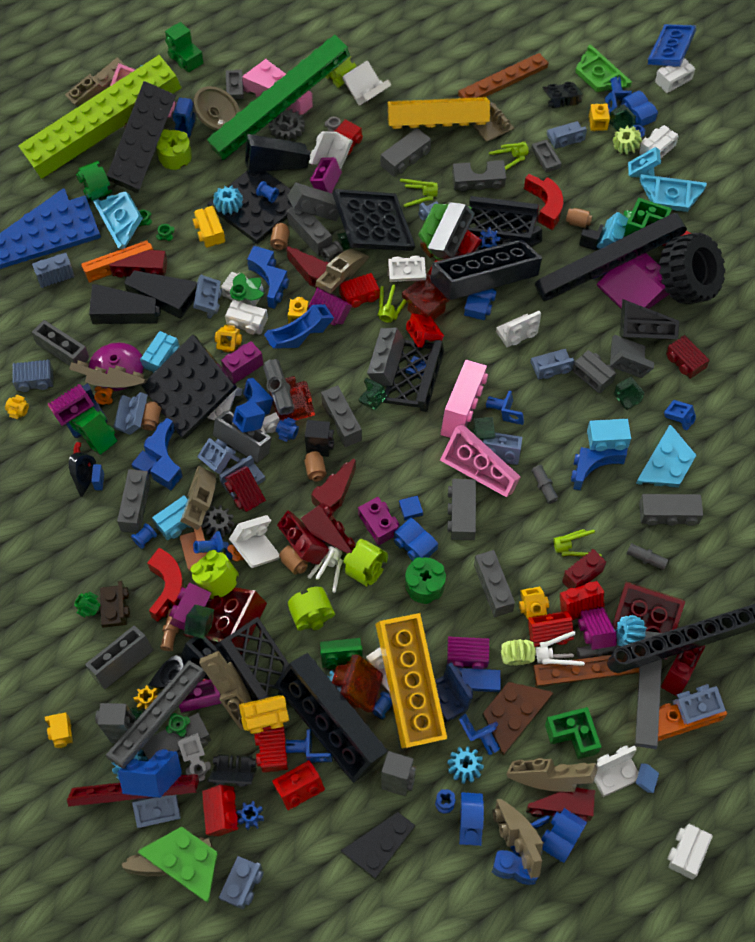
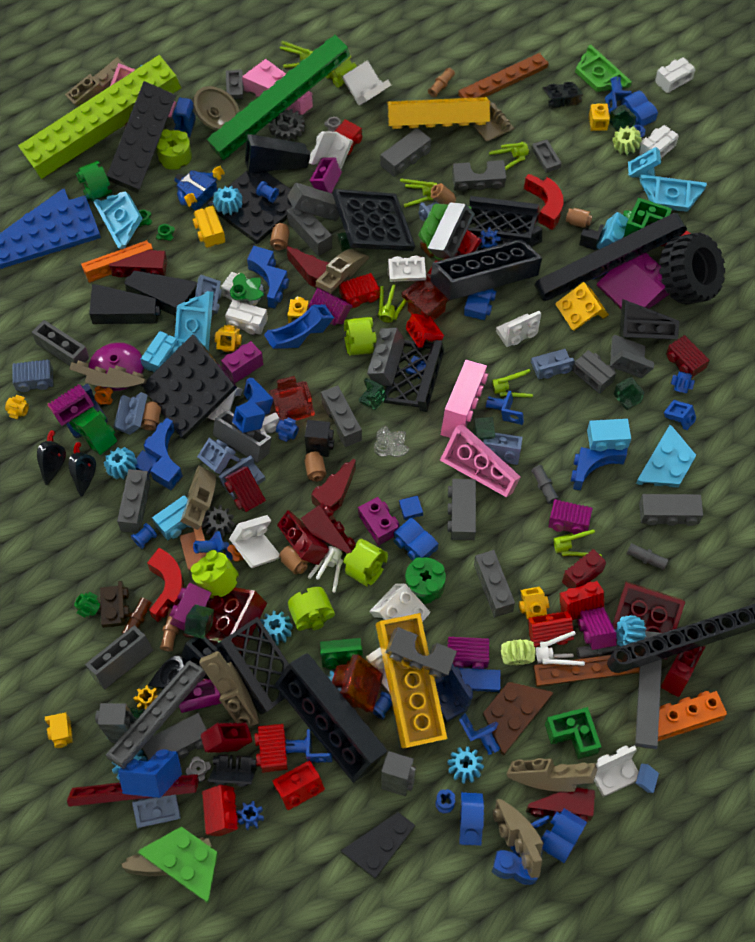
(50, 458): none -> black piece
(53, 270): sand blue brick -> none
(97, 477): blue tile -> none
(119, 462): none -> medium azure gear
(138, 615): none -> reddish brown pin
(174, 719): green plate -> none
(181, 47): green brick -> none
(191, 750): light grey plate -> none
(195, 319): none -> medium azure wing
(197, 187): none -> blue torso
(226, 737): none -> dark red brick
(241, 882): sand blue bracket -> none
(264, 713): yellow brick -> none
(274, 621): none -> medium azure gear
(278, 387): dark grey piece -> none
(304, 53): none -> lime plant
(331, 251): dark grey bush -> none
(359, 336): none -> lime brick
(391, 441): none -> clear plate
(398, 603): none -> white bracket
(403, 648): none -> dark grey arch
(441, 82): none -> medium nougat pin
(442, 194): none -> medium nougat brick
(501, 385): none -> lime plant
(566, 134): sand blue bracket -> none
(570, 517): none -> magenta brick
(580, 306): none -> yellow bracket
(672, 45): blue tile -> none
(683, 382): none -> blue gear
(690, 851): white brick -> none
(699, 704): sand blue bracket -> none

